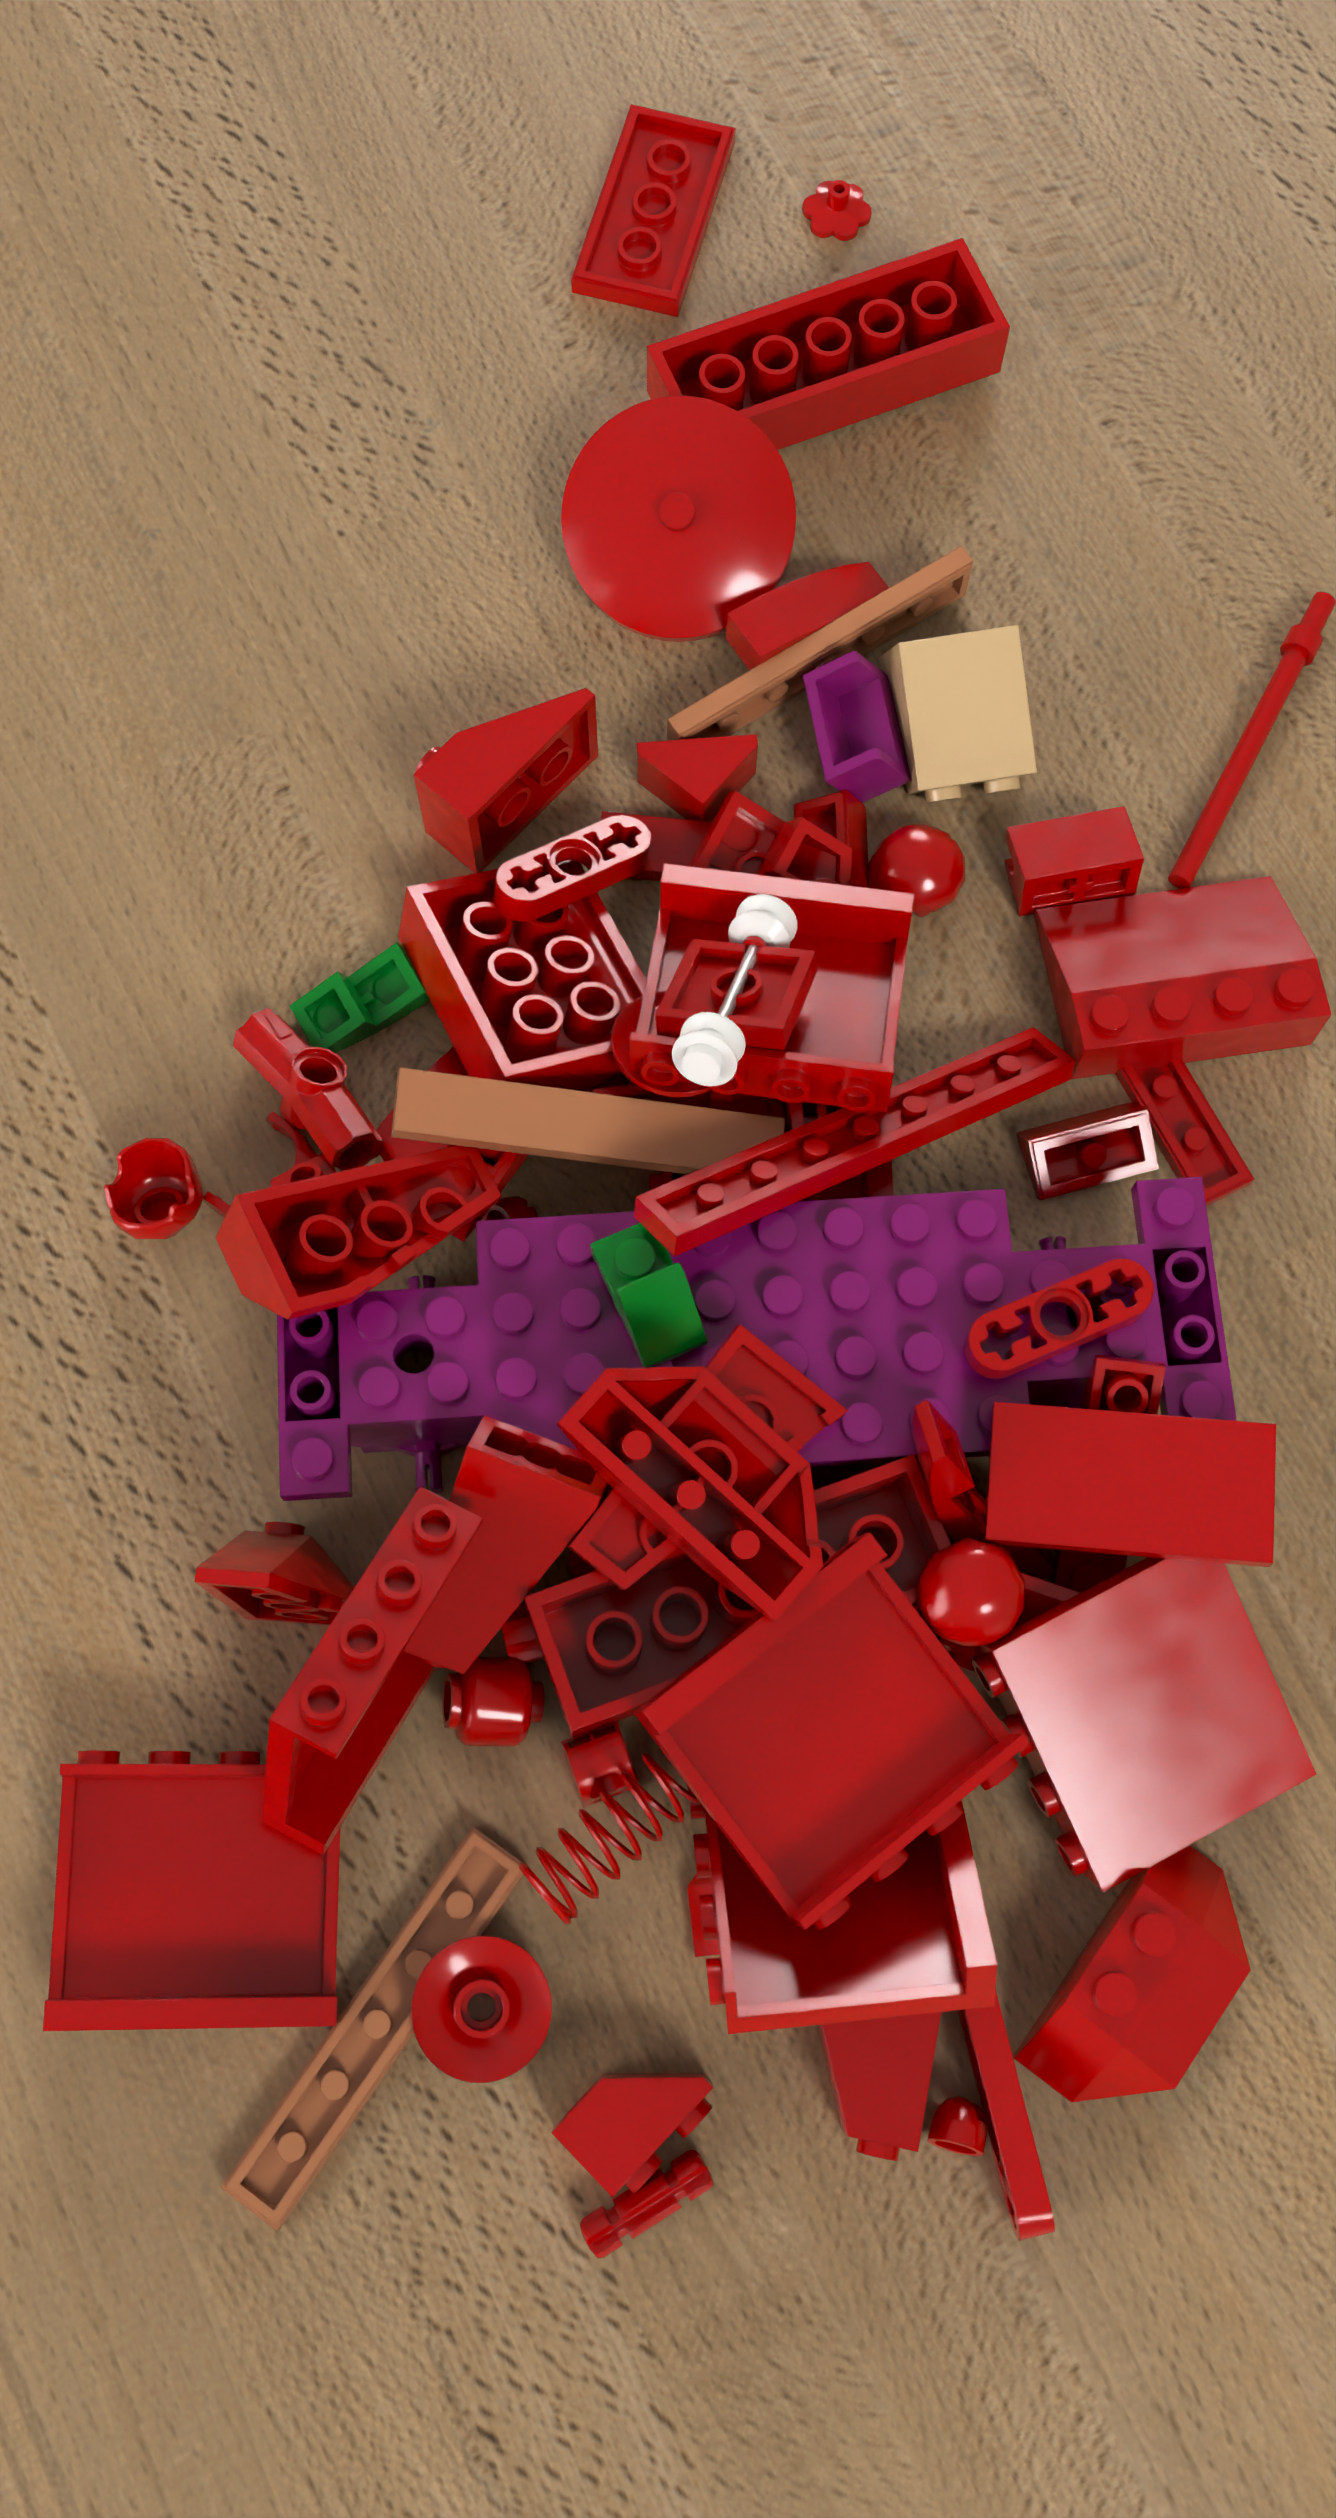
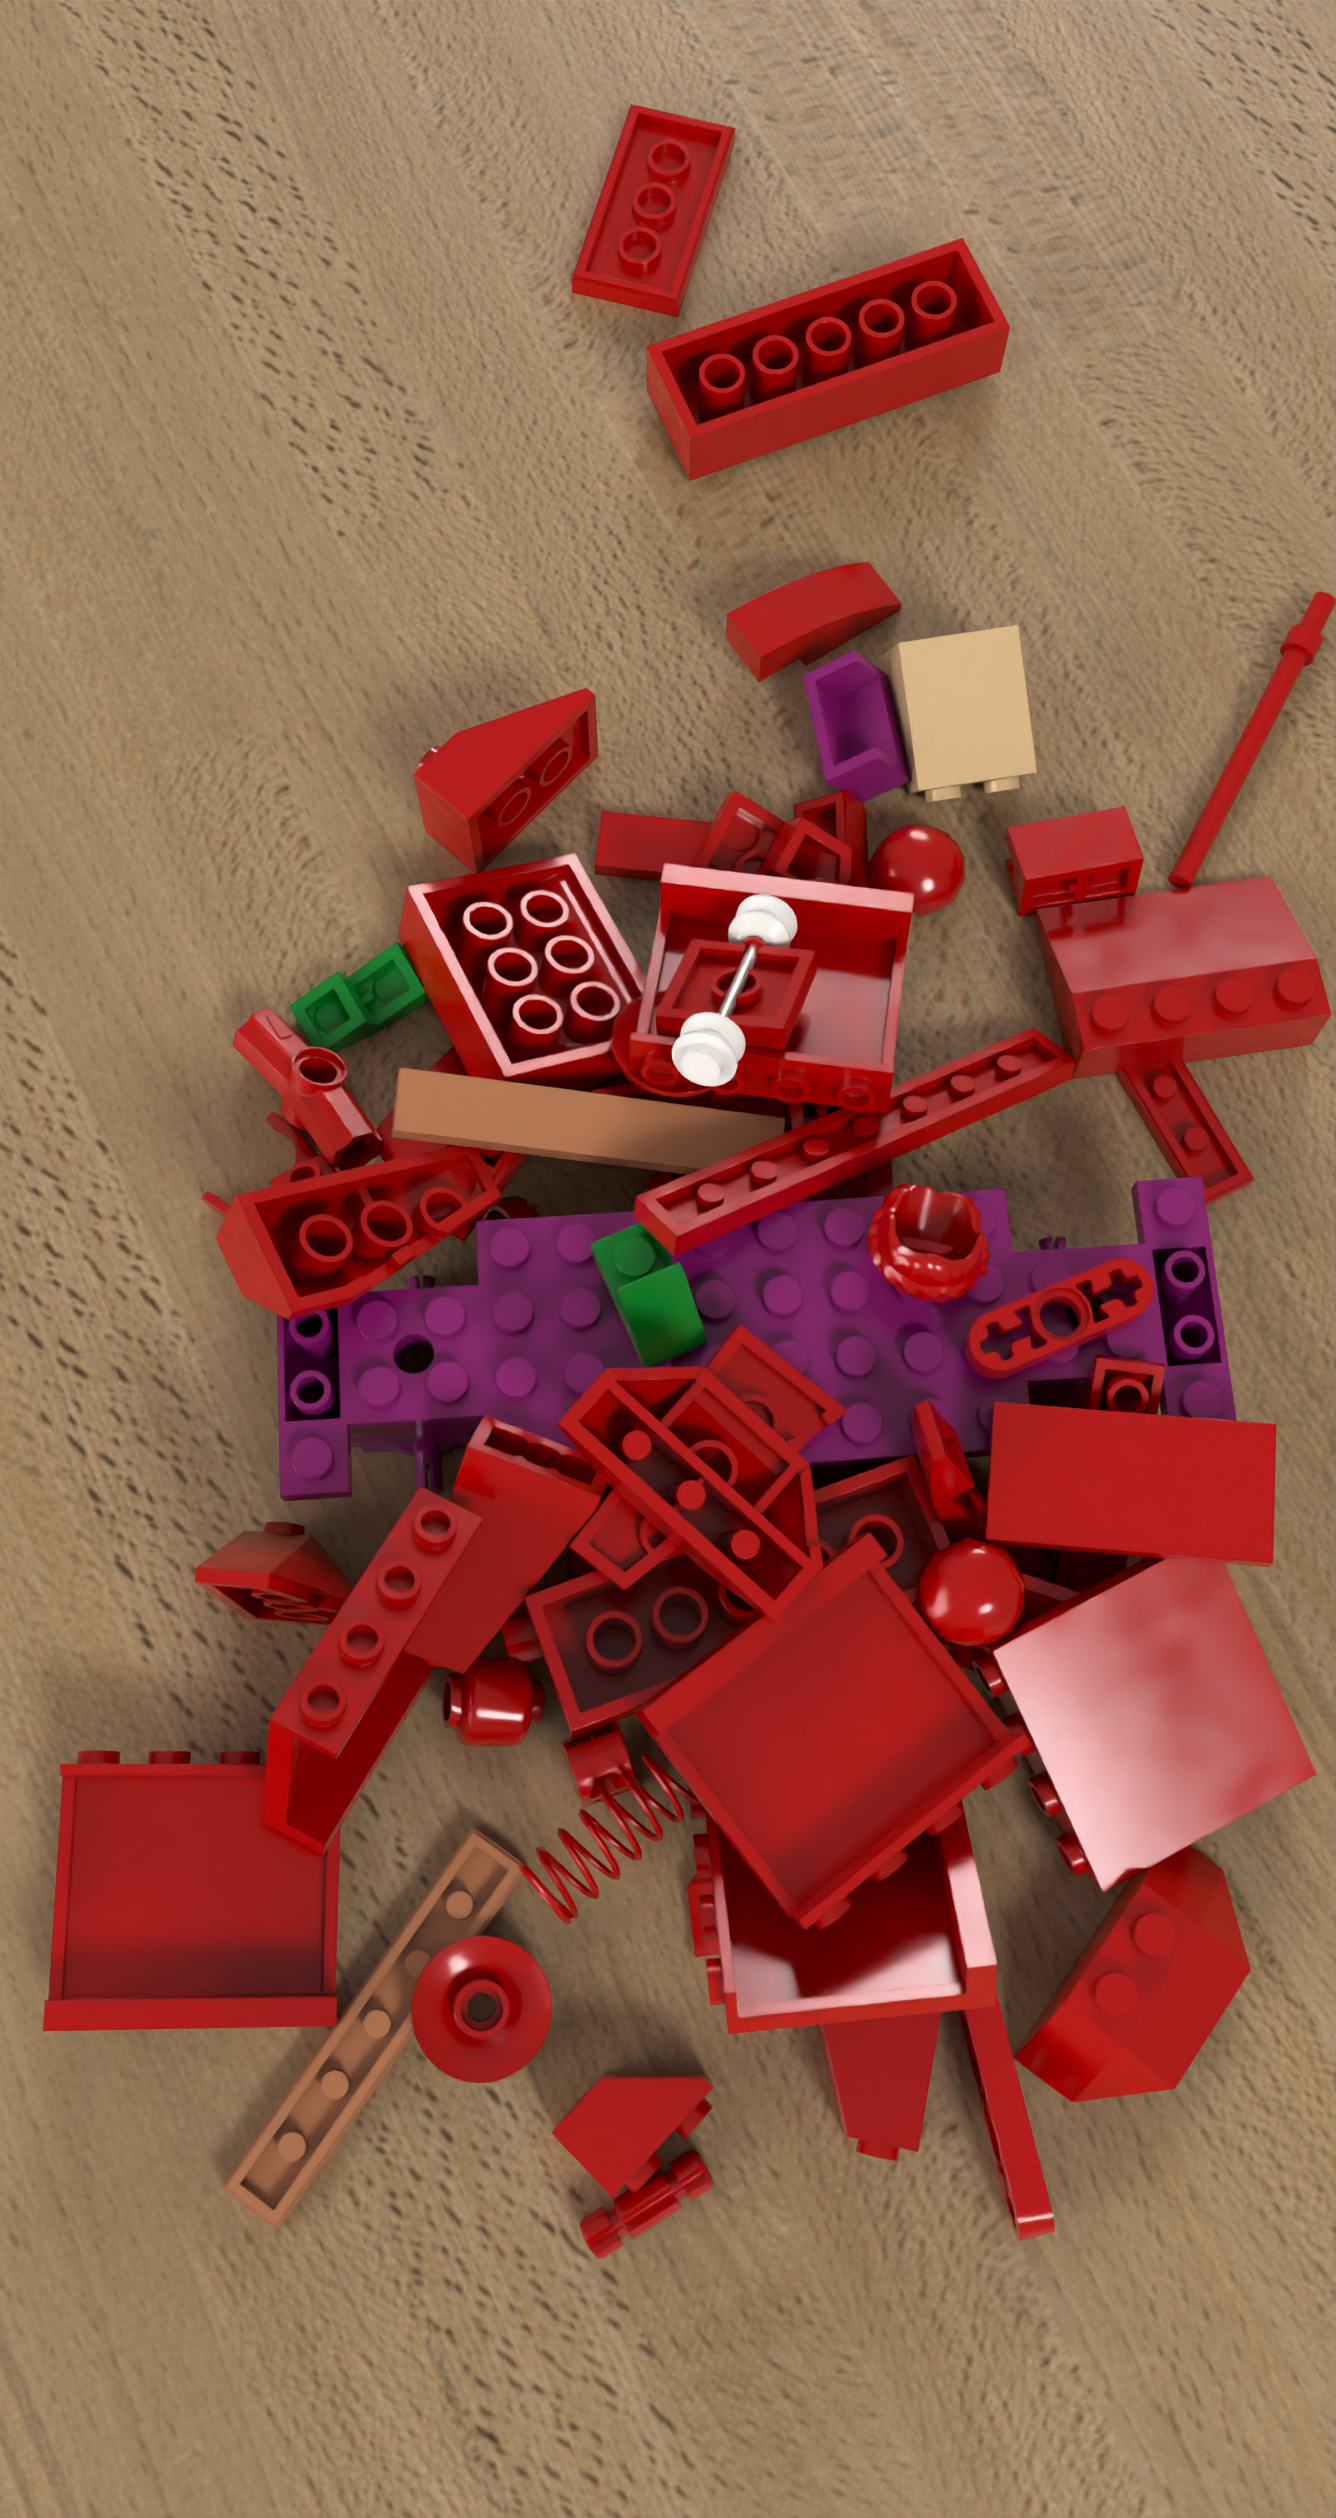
(154, 1189): red hair -> none
(560, 889): red beam -> none
(678, 517): red dish -> none
(697, 772): red slope -> none
(836, 210): red plant -> none
(858, 630): nougat tile -> none
(928, 1242): none -> red hair
(959, 2127): red hinge -> none
(1088, 1150): red slope -> none

